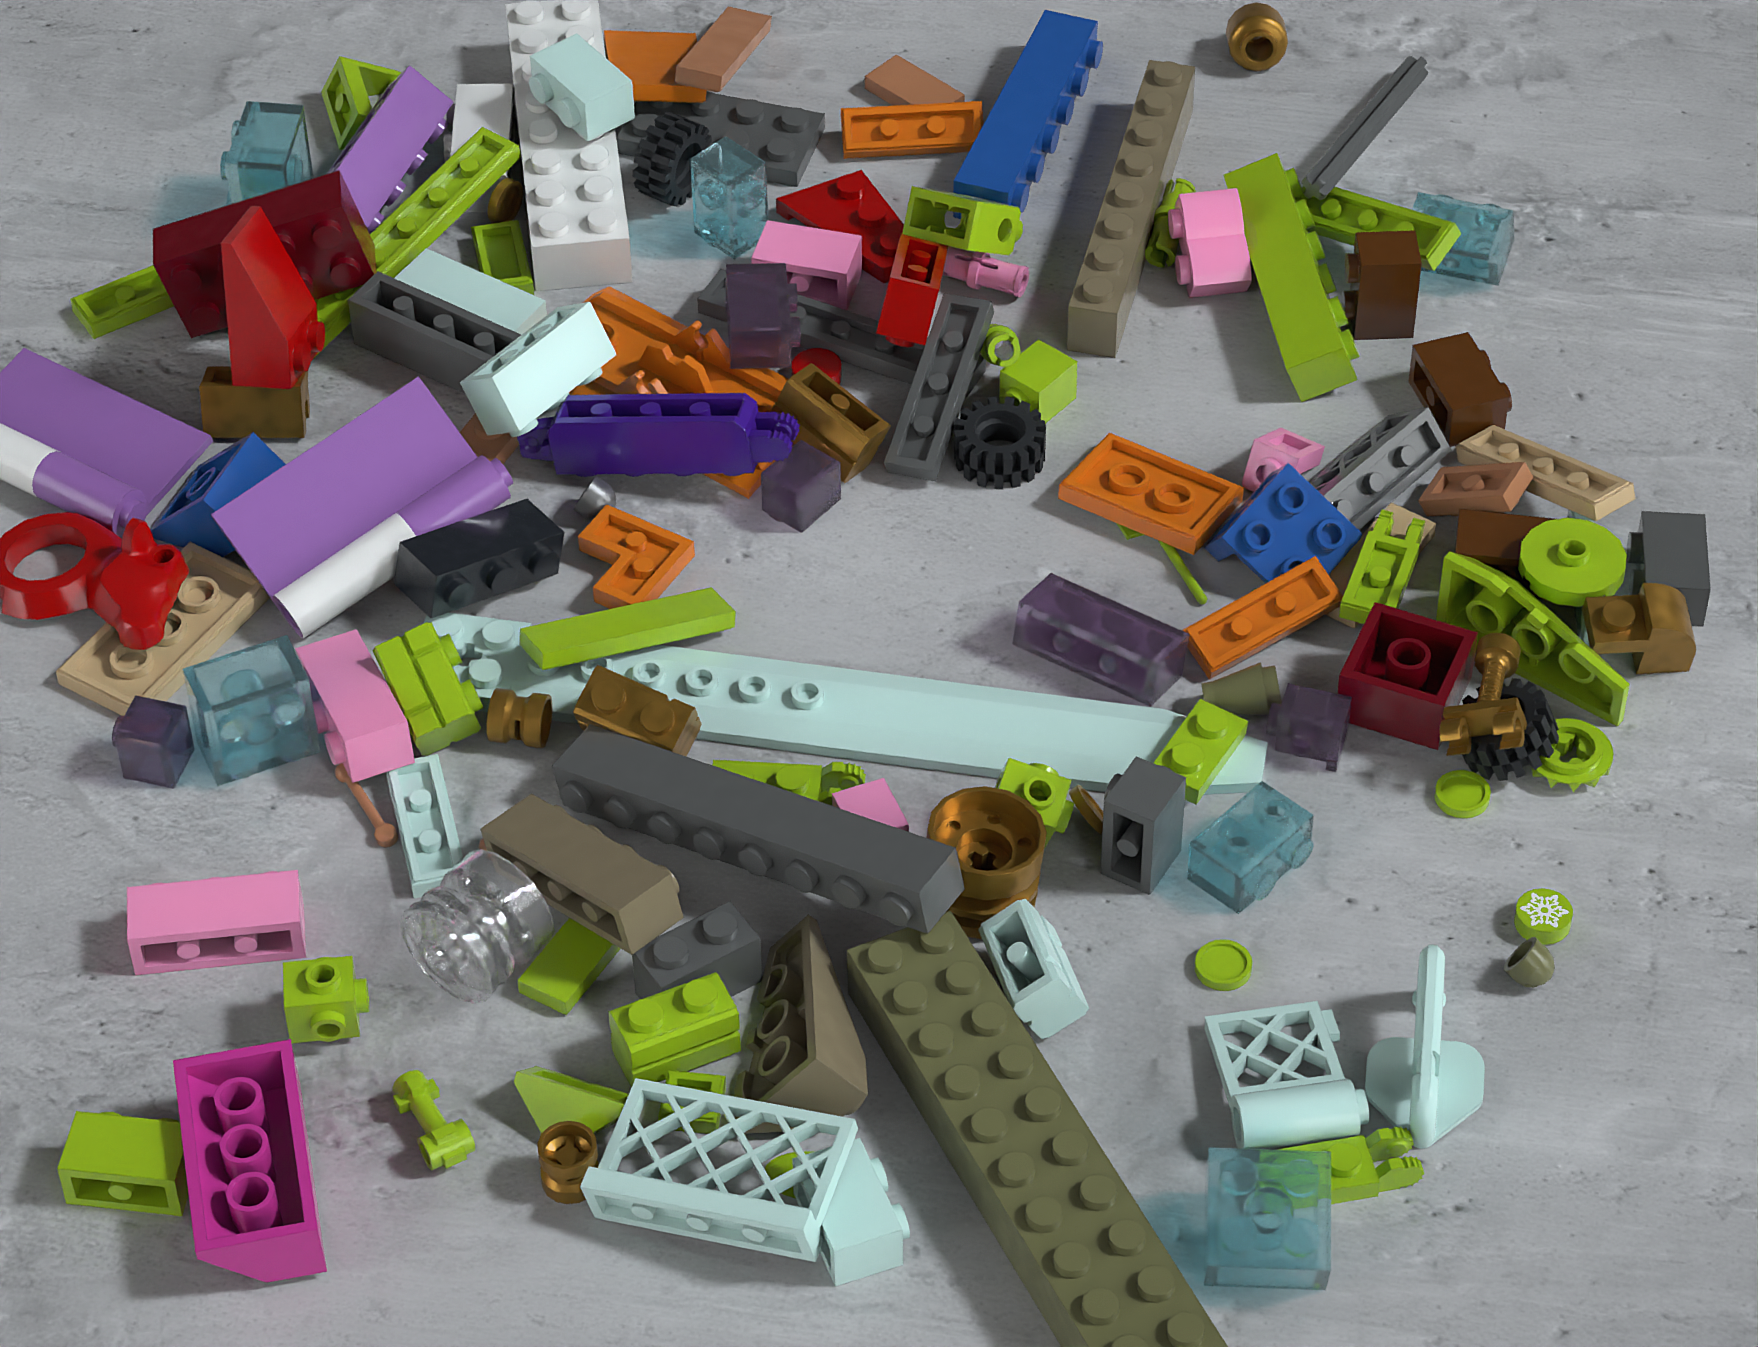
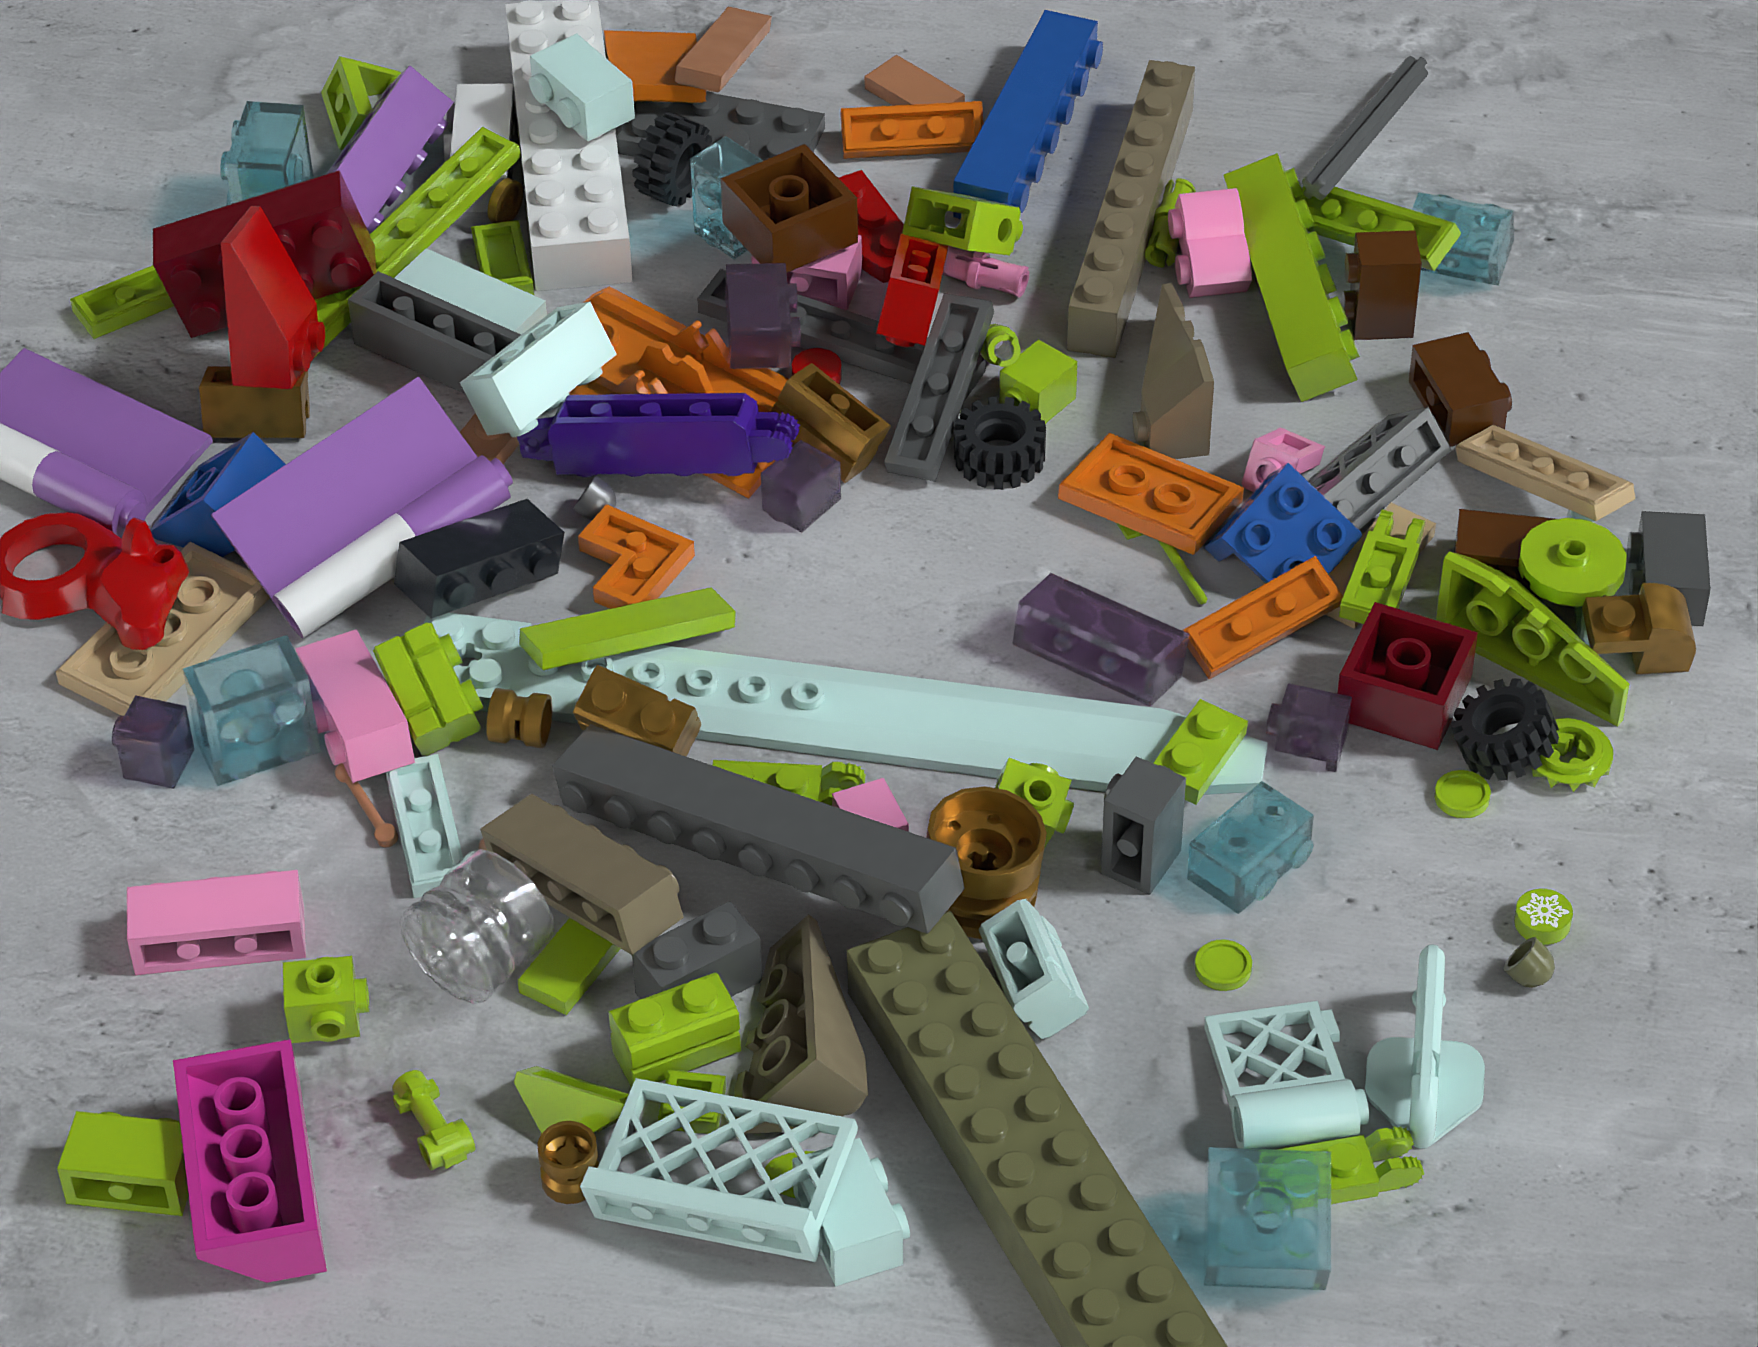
(789, 209): none -> reddish brown brick
(1088, 807): pearl gold piece -> none
(1175, 386): none -> dark tan wedge
(1245, 691): olive cone -> none
(1256, 36): pearl gold head -> none
(1476, 488): nougat plate -> none
(1496, 660): pearl gold bar -> none

